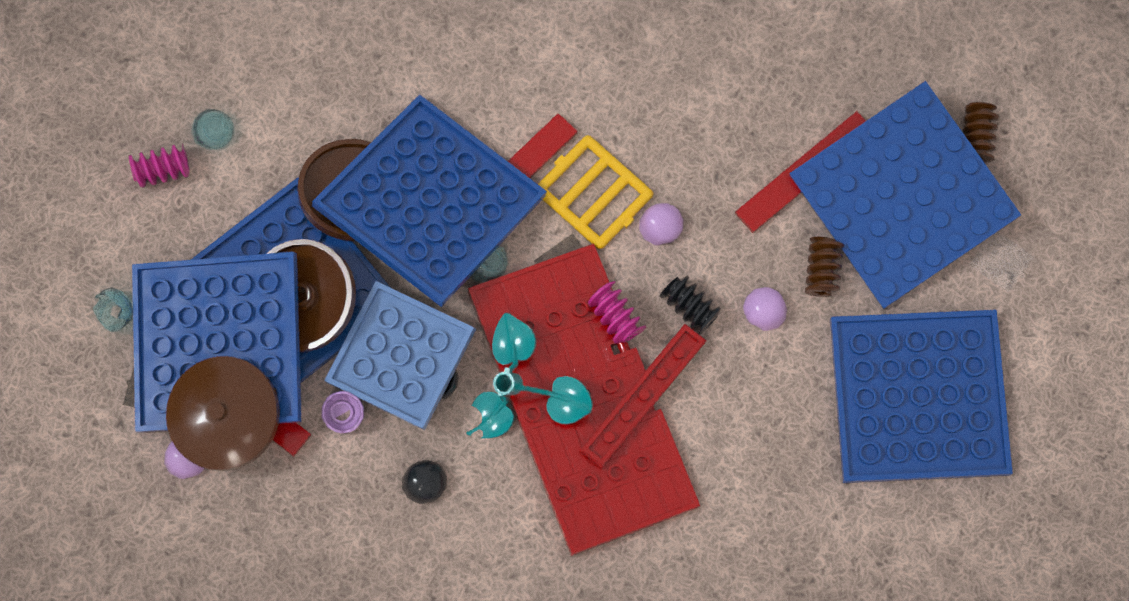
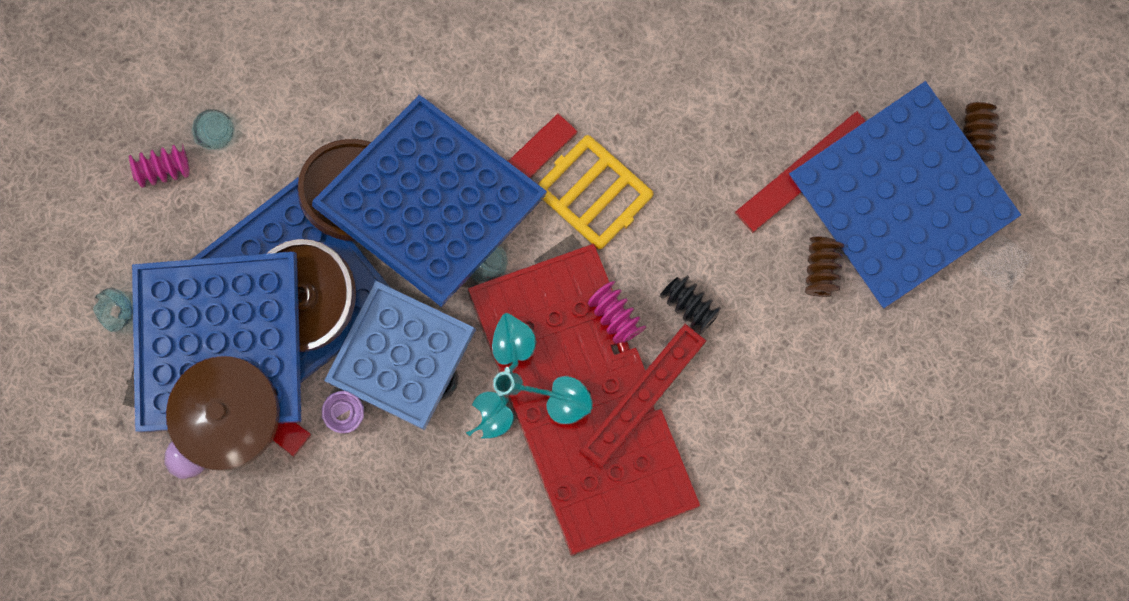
(424, 481): black hair -> none
(661, 224): lavender hair -> none
(765, 308): lavender hair -> none
(920, 396): blue plate -> none

